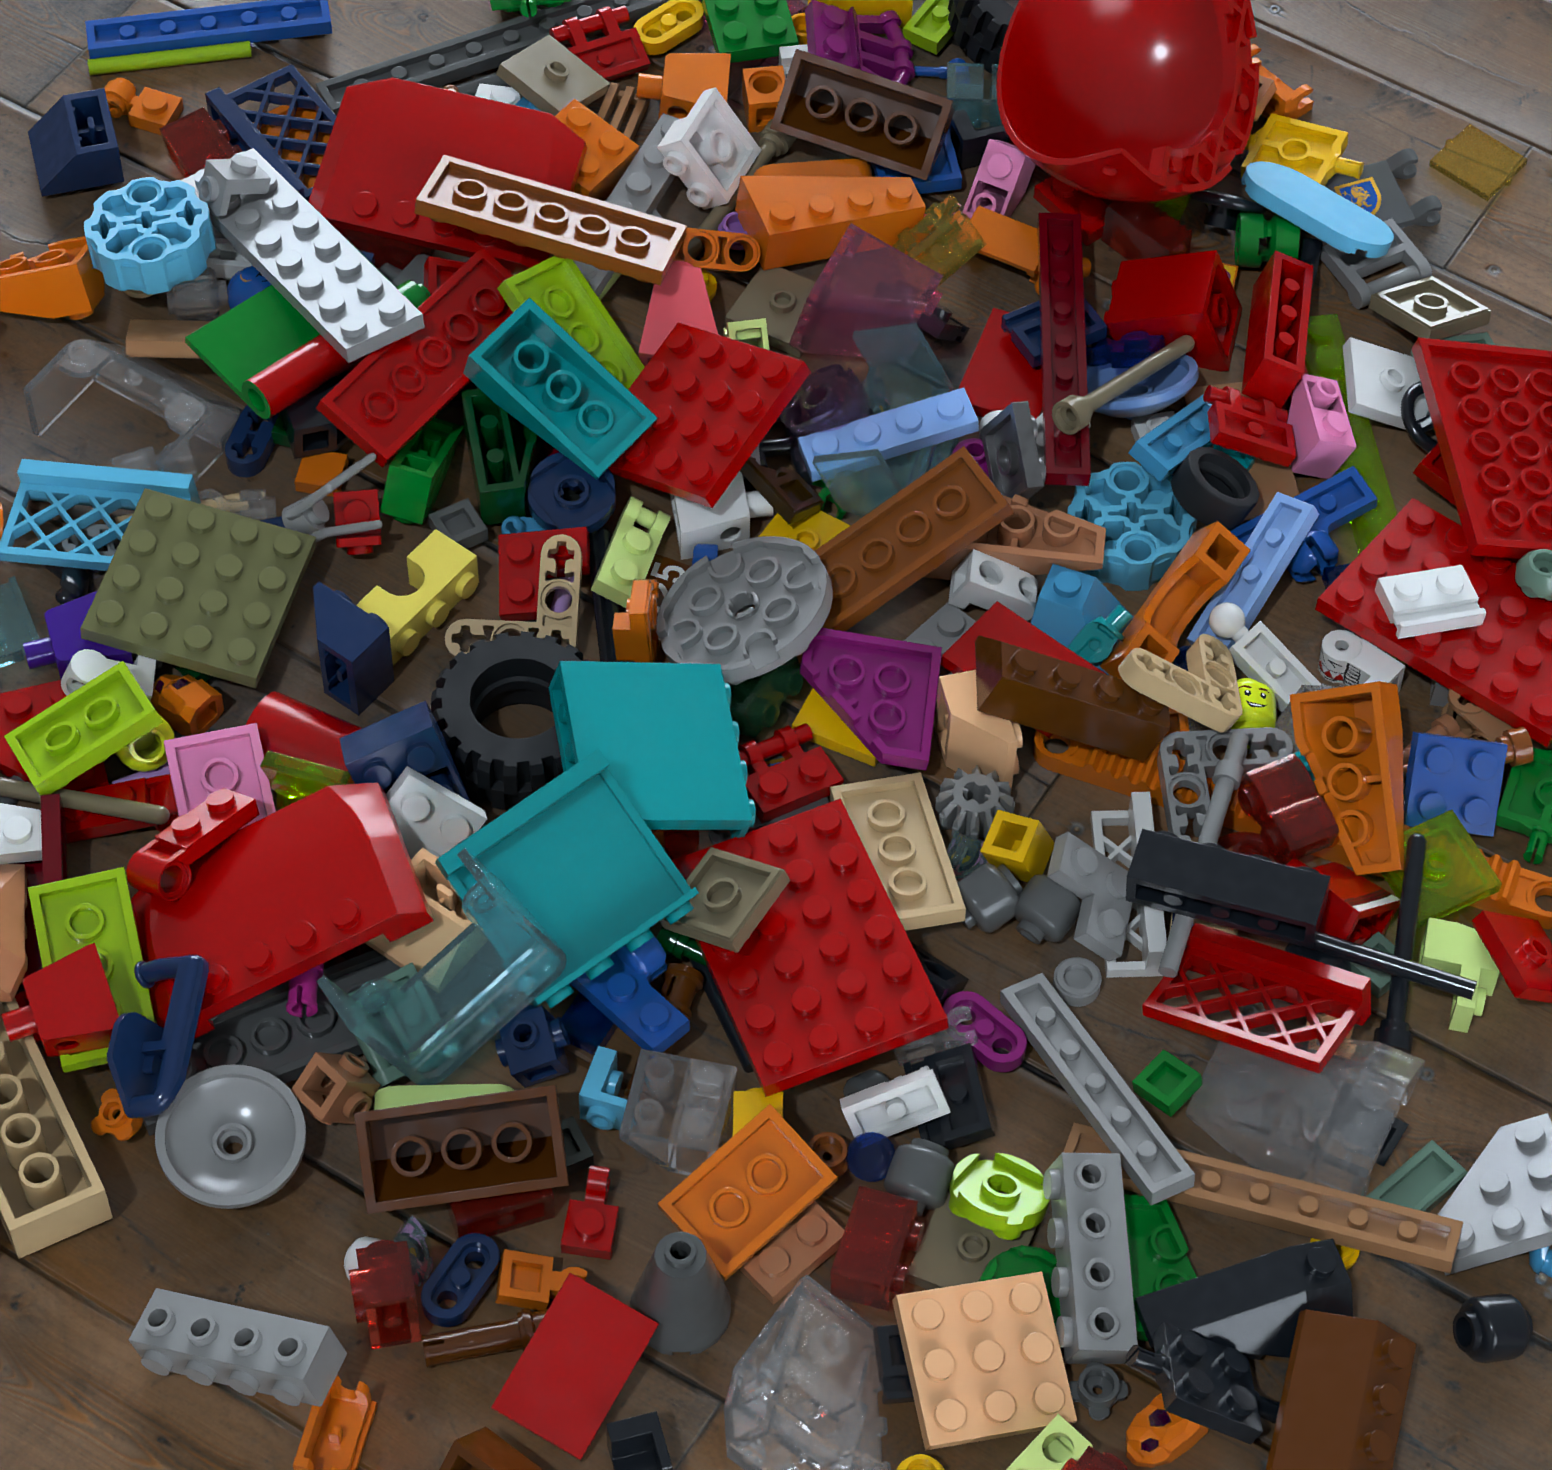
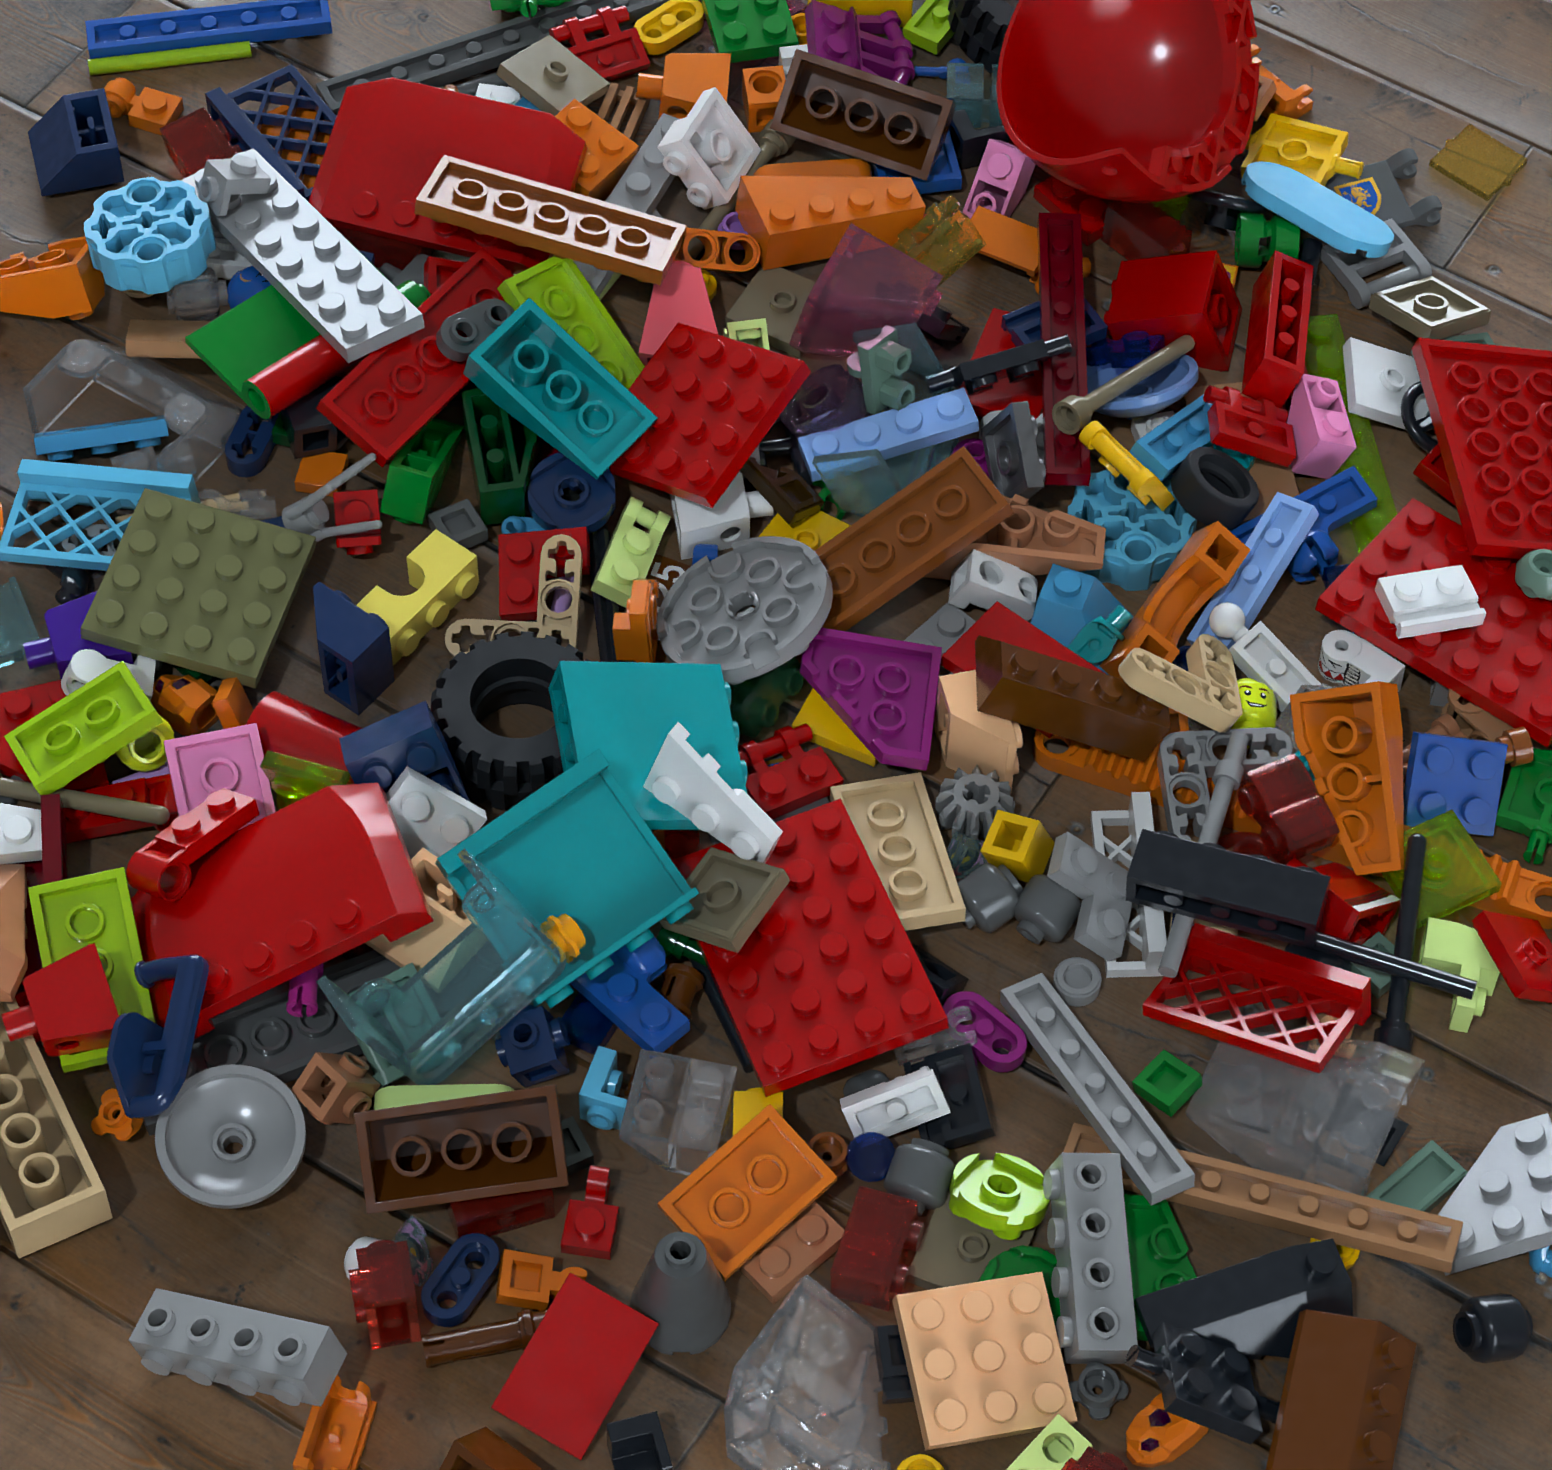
(101, 437): none -> dark azure plate
(232, 704): none -> orange tile
(475, 323): none -> dark grey plate
(566, 934): none -> light orange plate
(701, 795): none -> white wing
(880, 368): none -> sand green hips
(984, 372): none -> black plate
(1118, 461): none -> yellow plate

